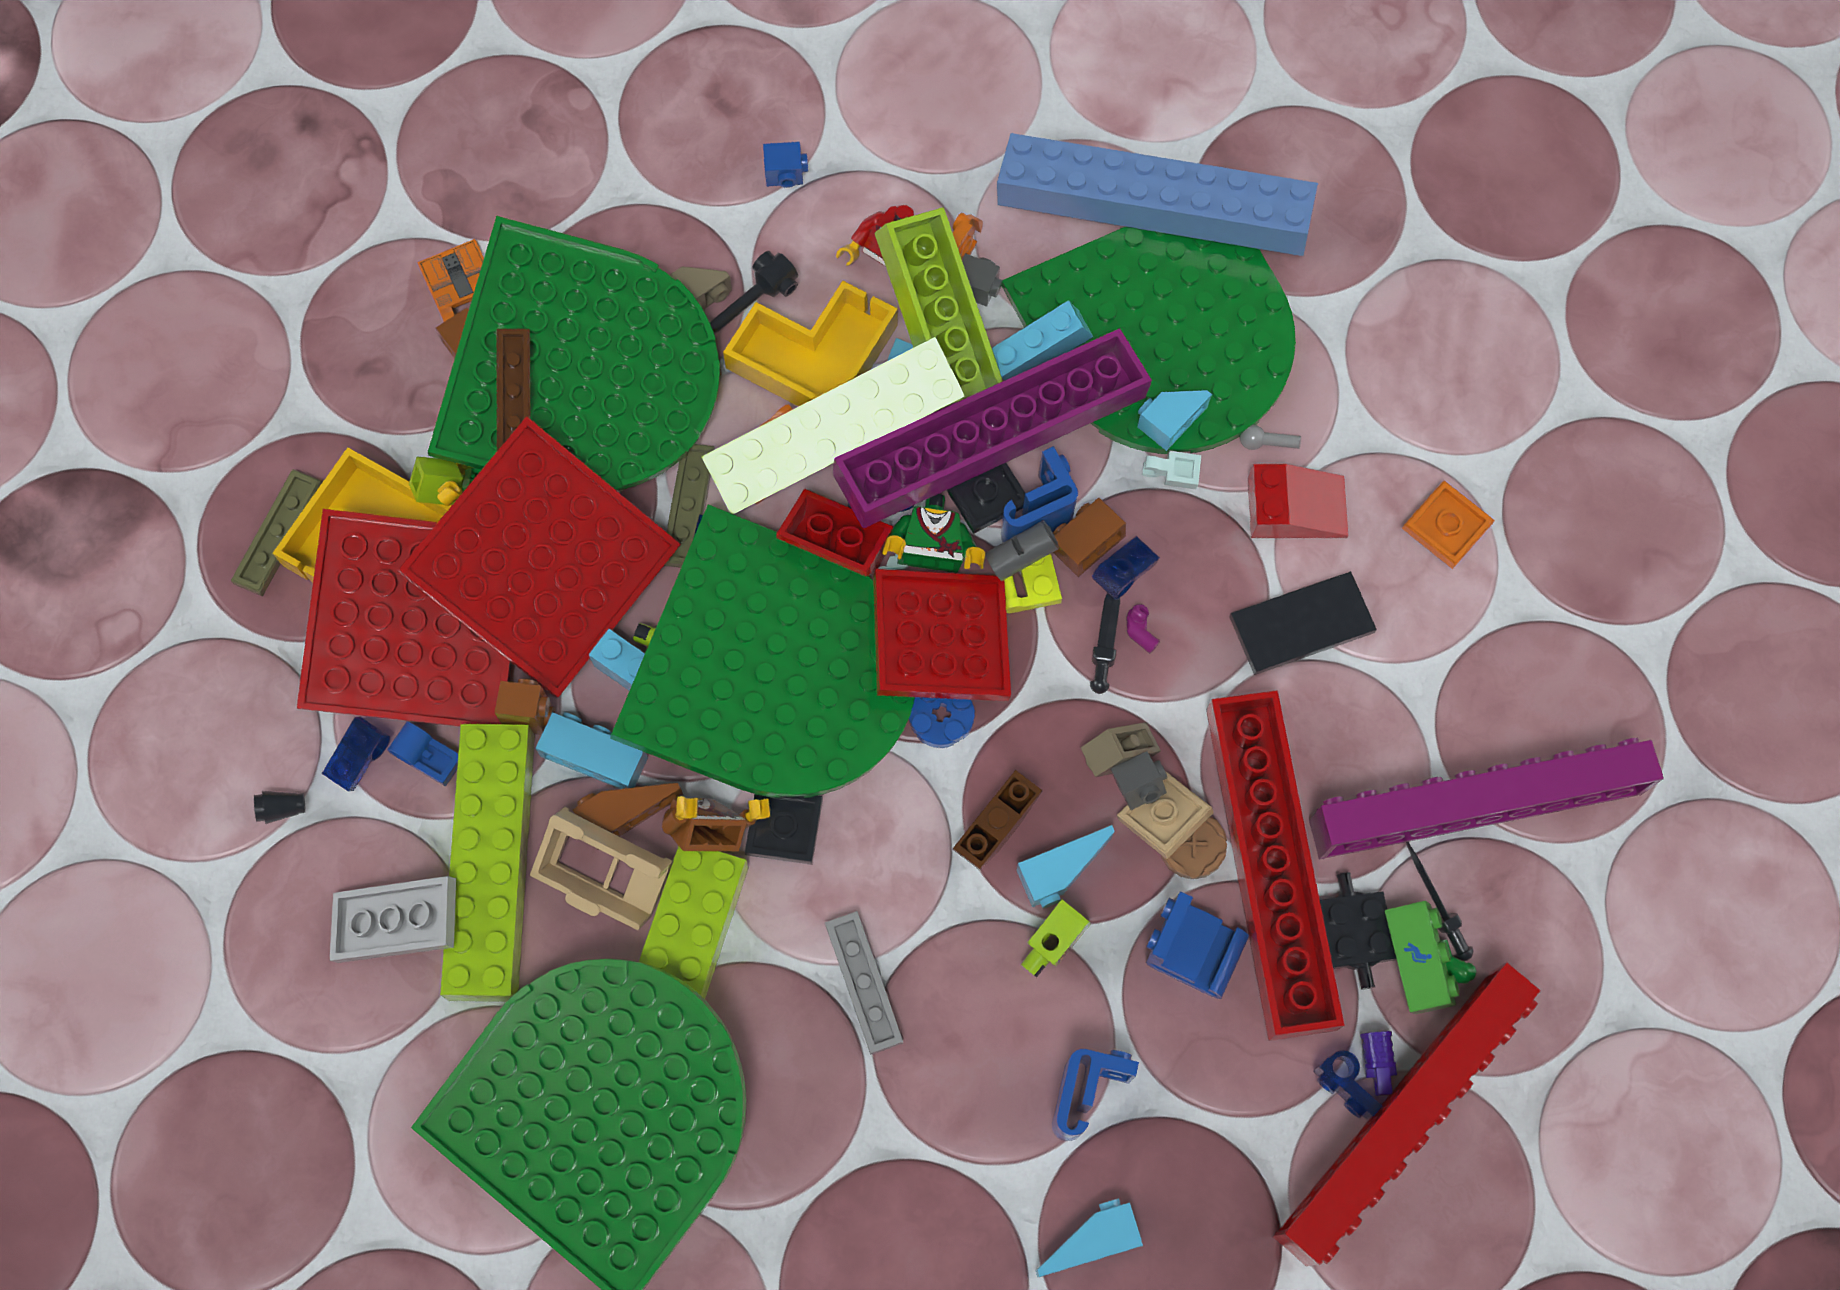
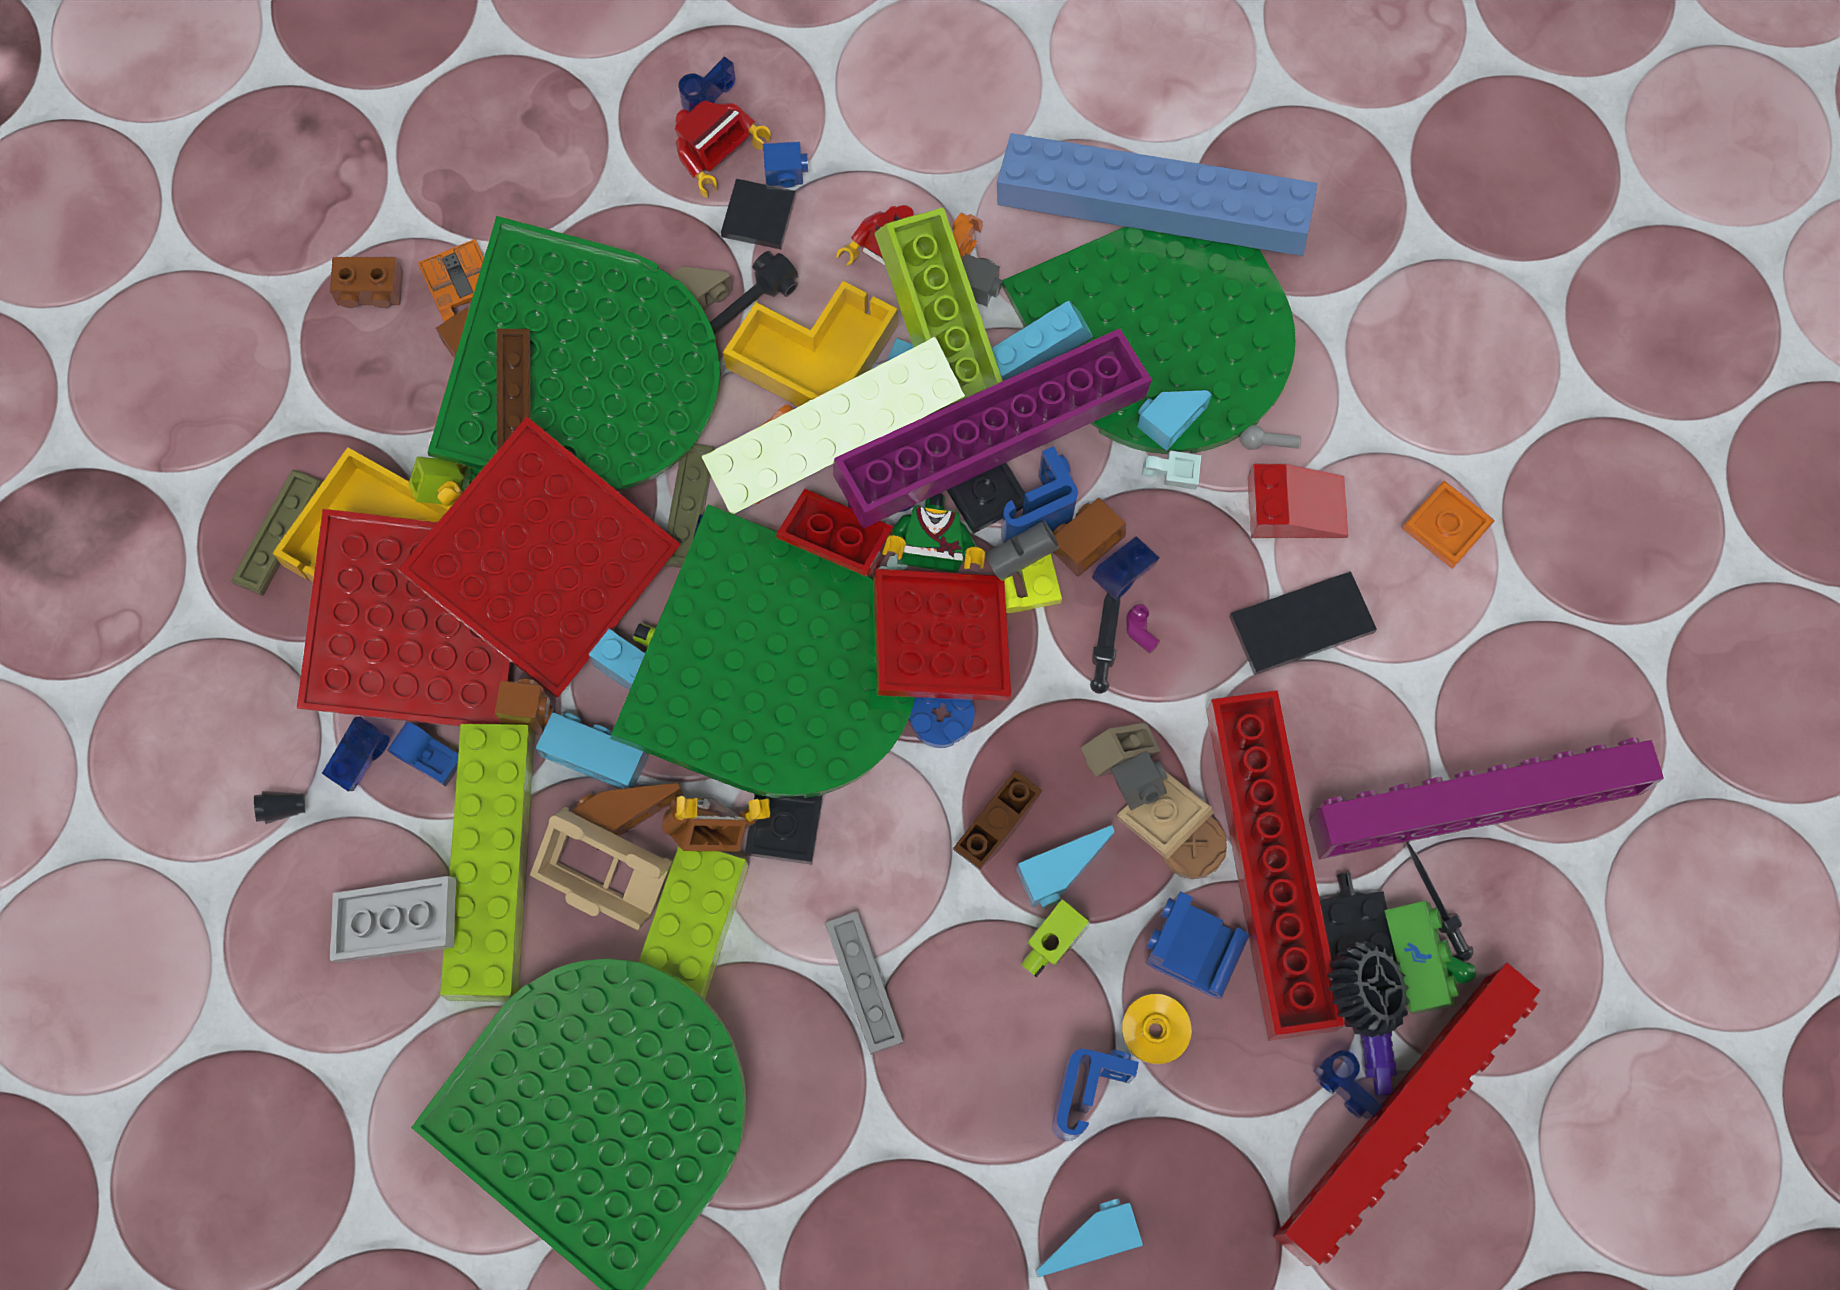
(366, 281): none -> dark orange brick
(710, 135): none -> red torso
(717, 80): none -> clear blue plate
(758, 214): none -> black tile
(1169, 1016): none -> yellow dish
(1368, 989): none -> black gear

